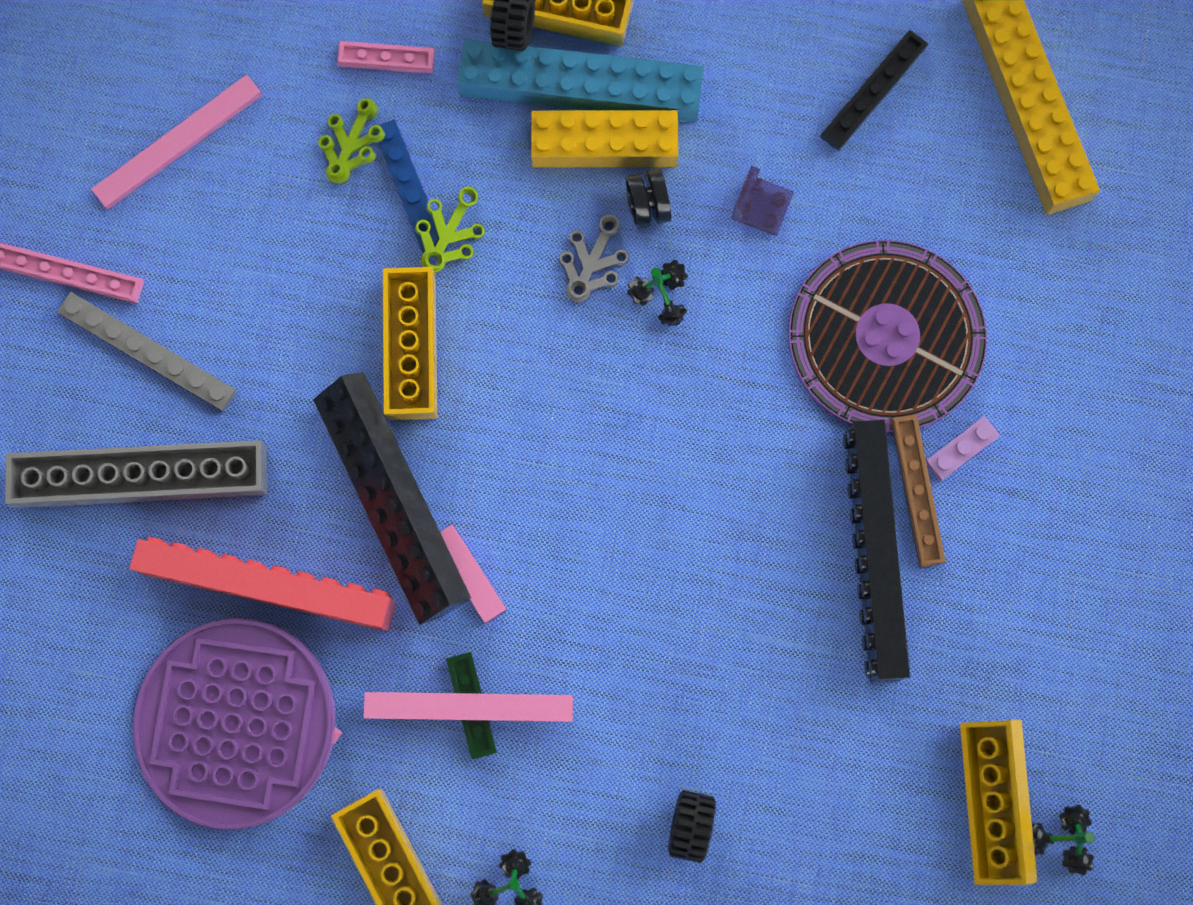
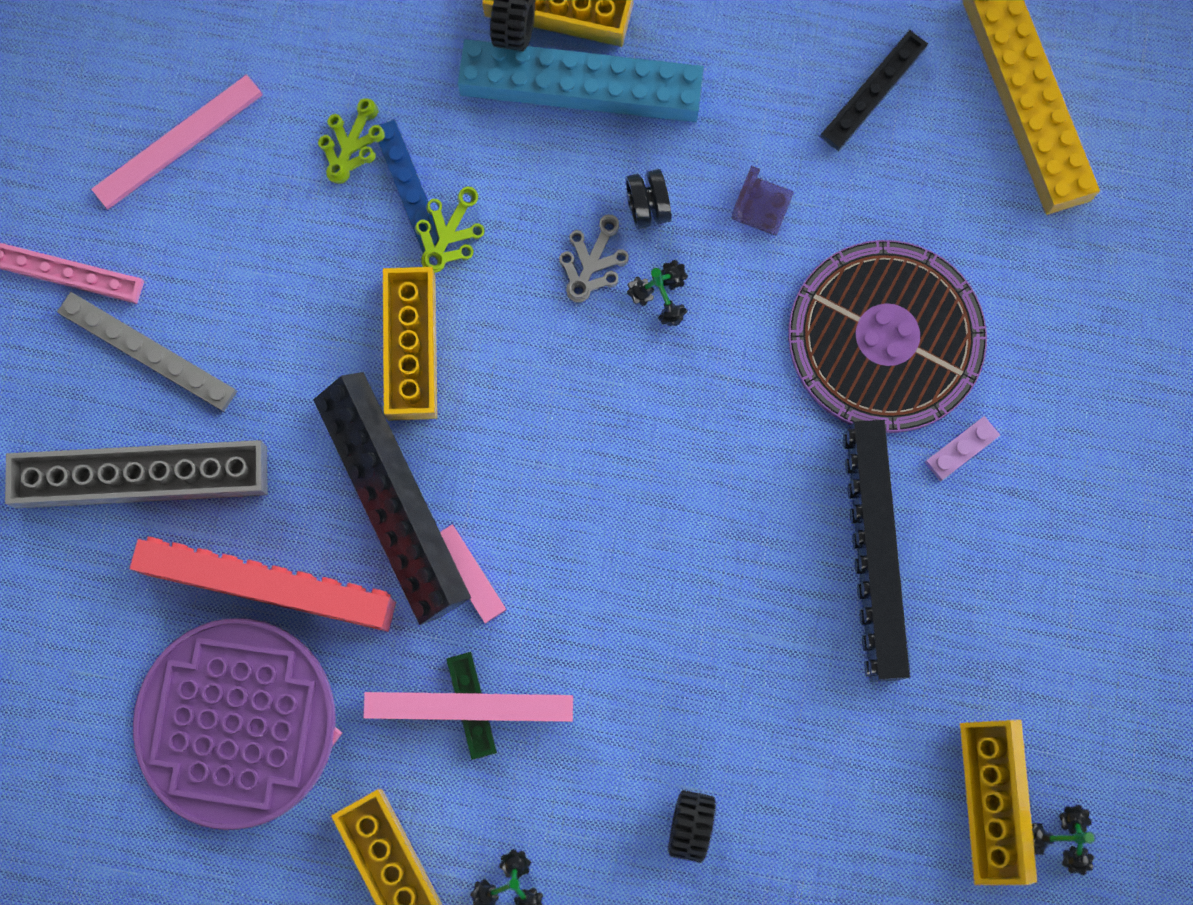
(386, 57): bright pink tile -> none
(604, 138): yellow brick -> none
(918, 490): medium nougat tile -> none

